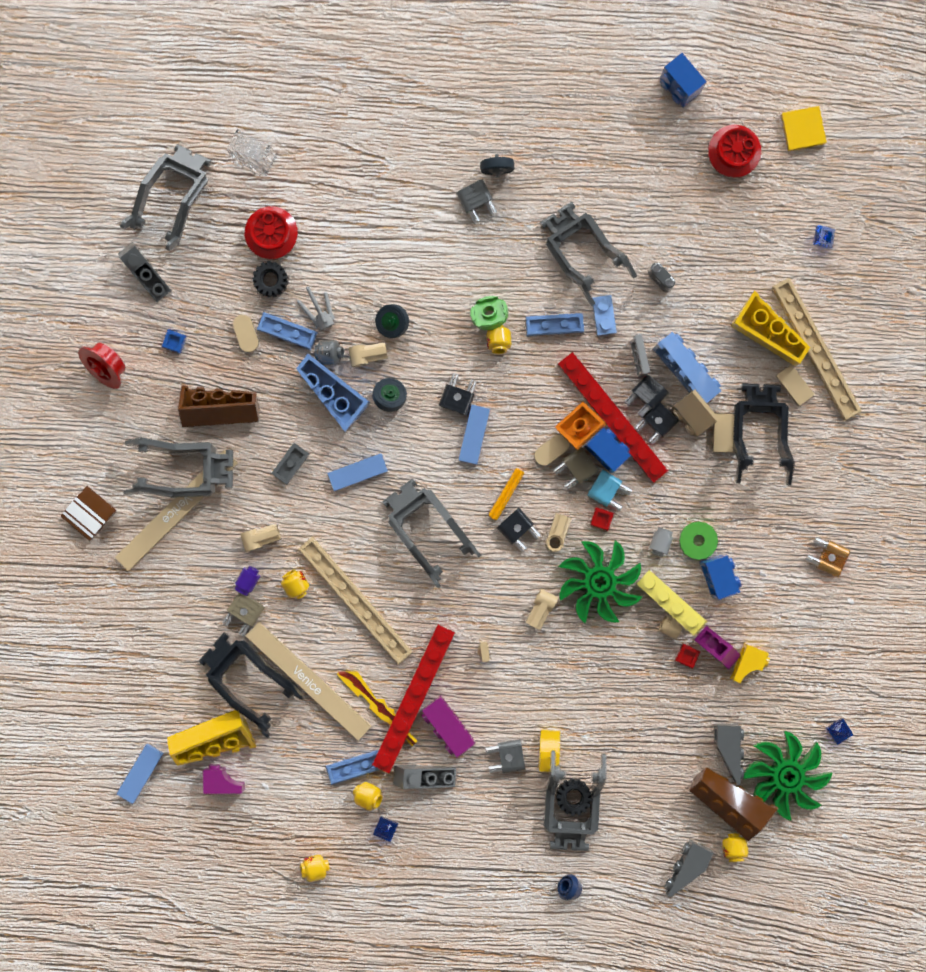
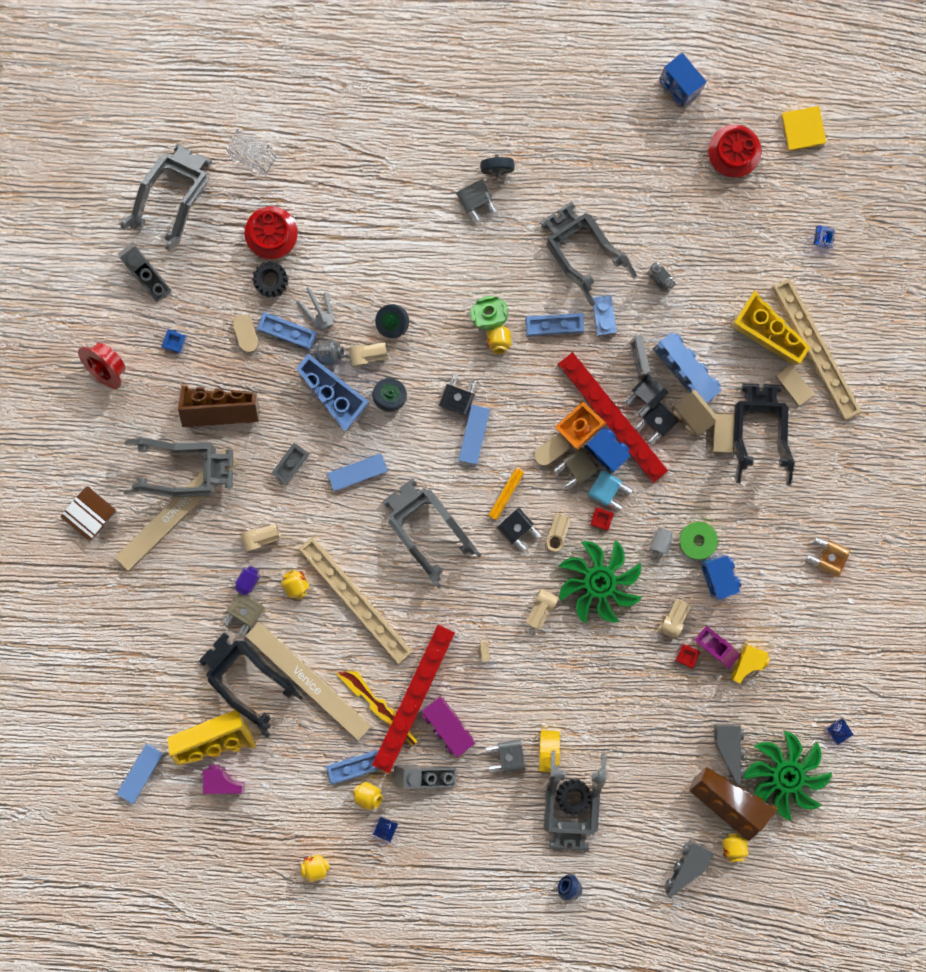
(672, 603): light yellow plate -> none

